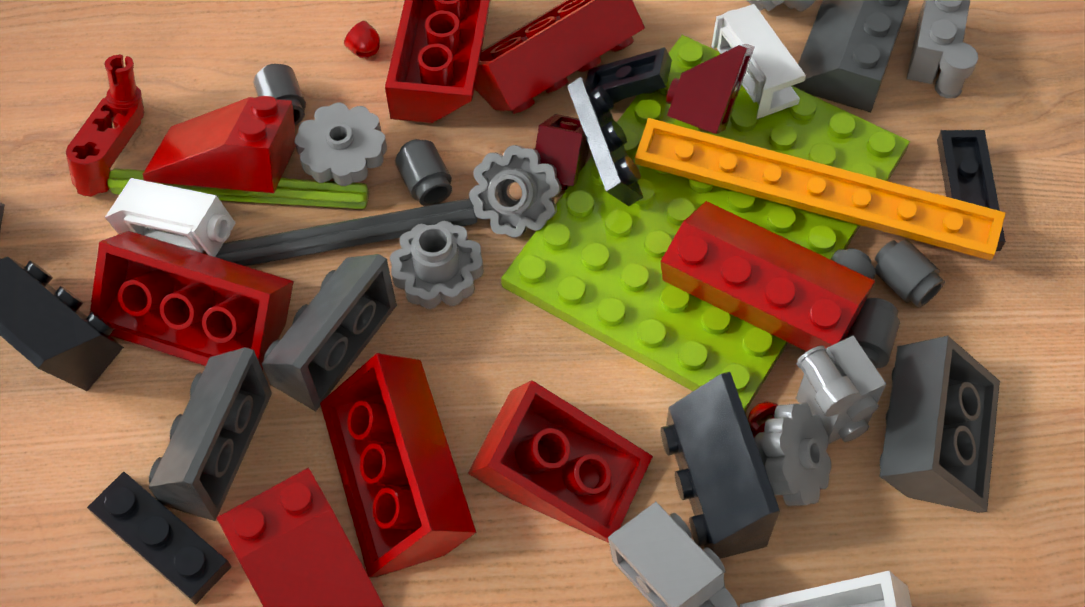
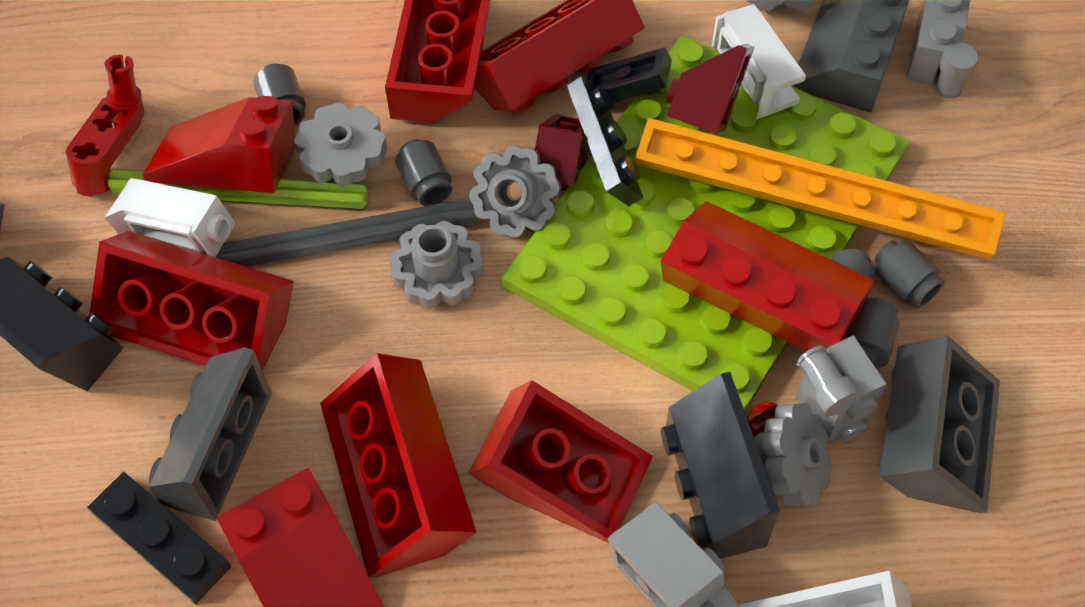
(331, 330): dark grey slope -> none
(362, 40): red hinge -> none
(968, 169): black plate -> none

